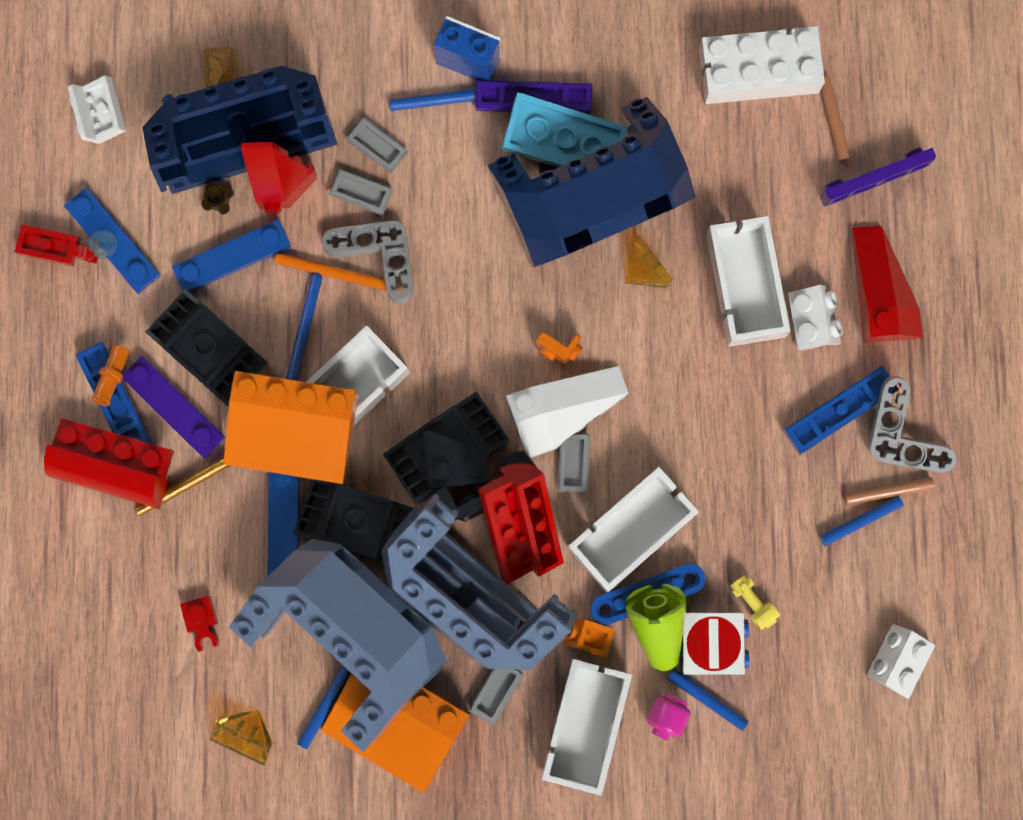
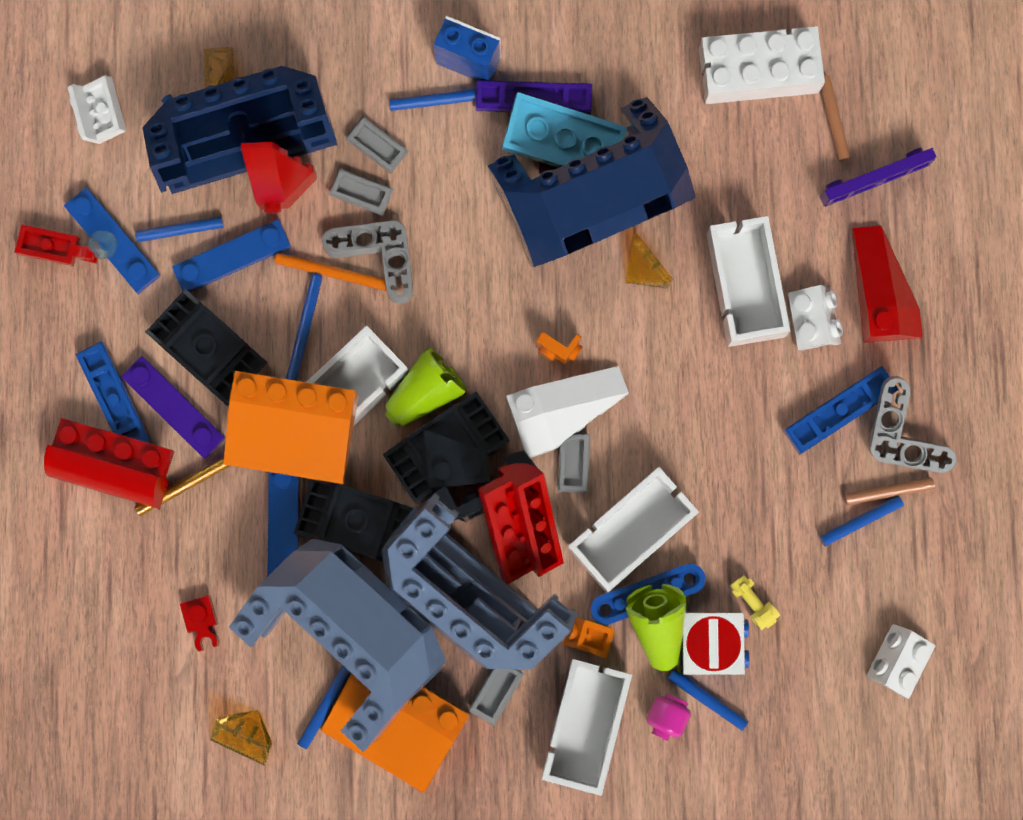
(110, 375): orange pin -> none
(179, 229): none -> blue bar
(211, 193): dark brown plate -> none
(424, 389): none -> lime cone

